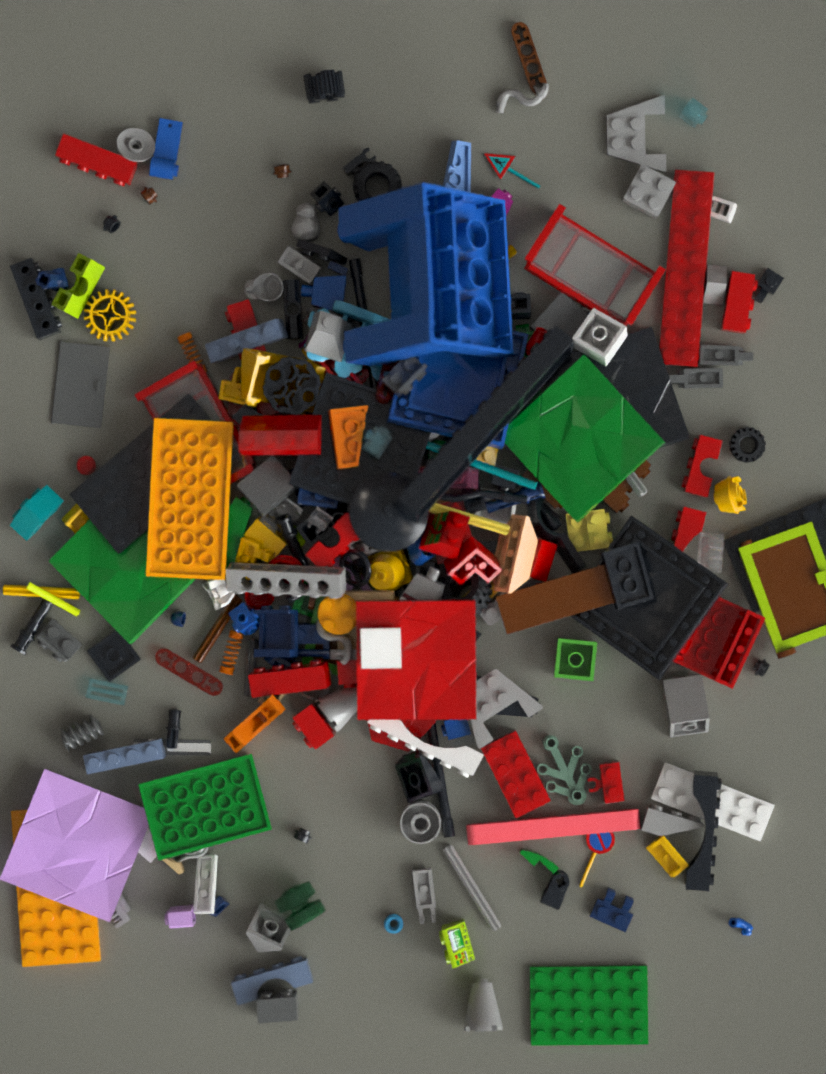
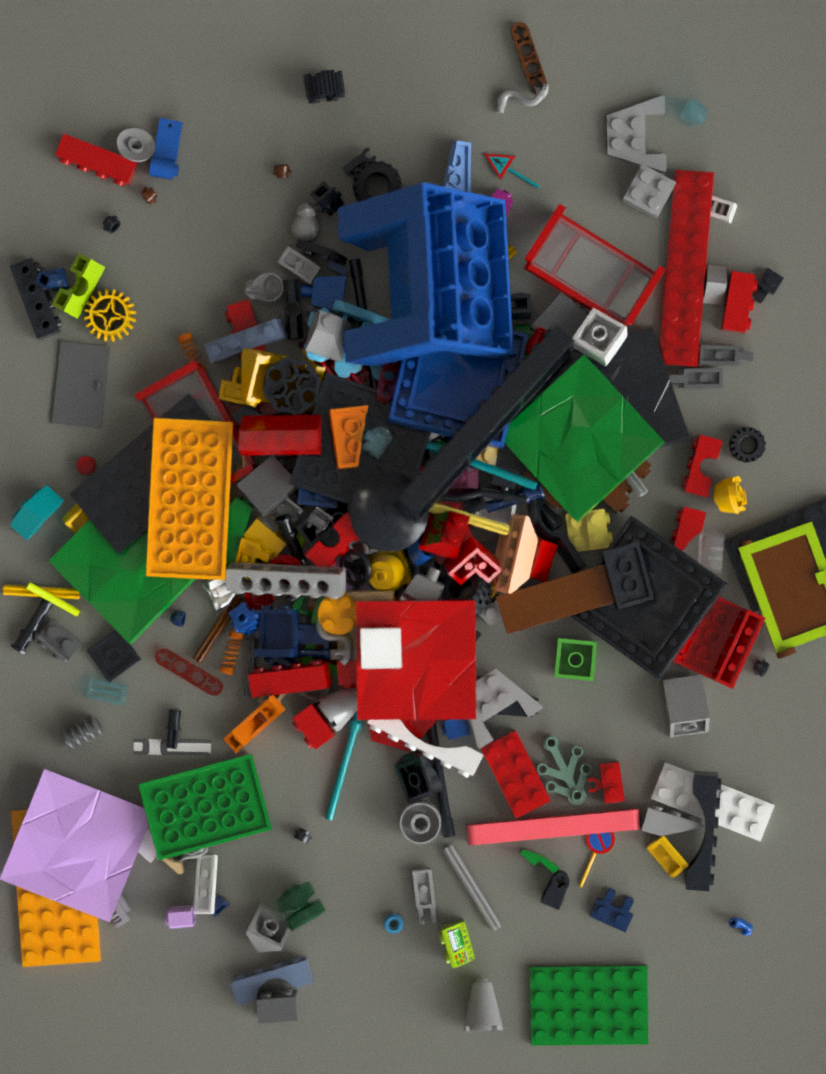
(124, 756): sand blue arch -> none
(354, 726): none -> teal bar
(403, 375): dark grey bracket -> none

